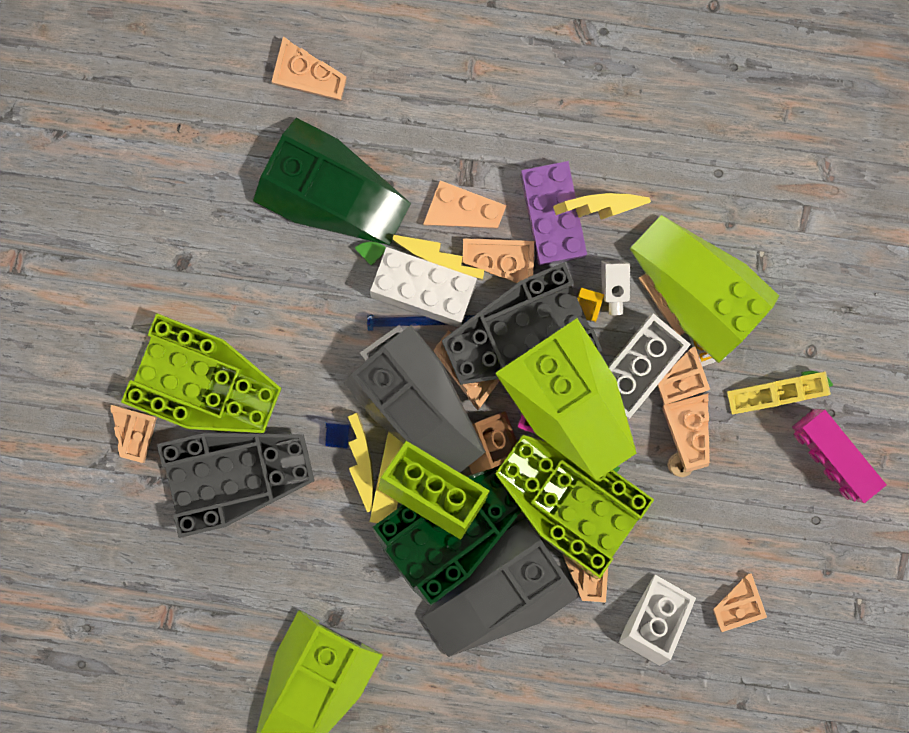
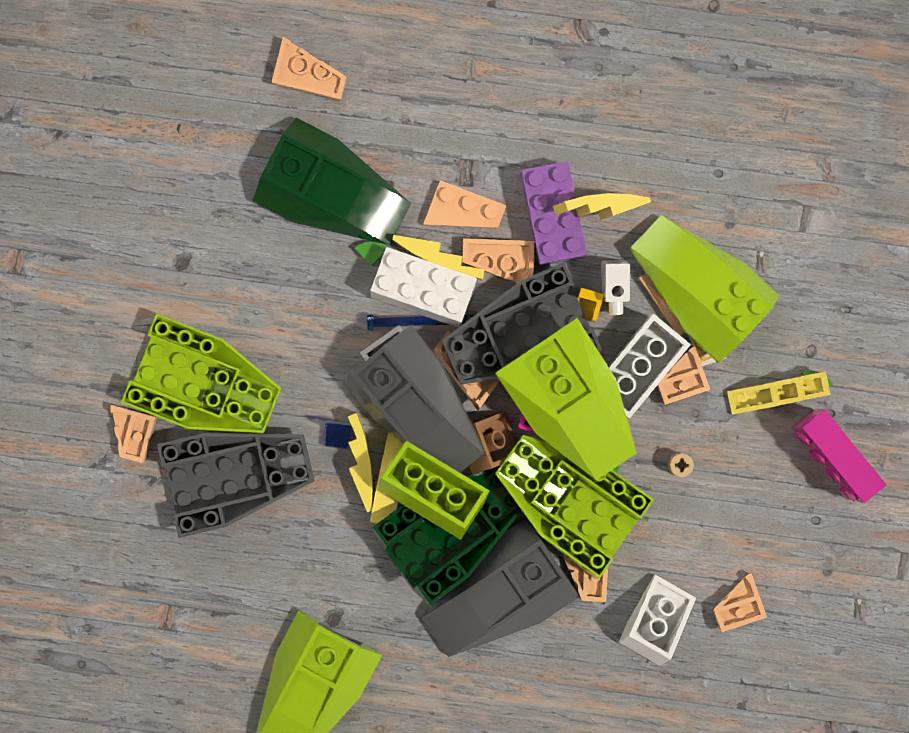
(689, 429): light nougat wing -> none

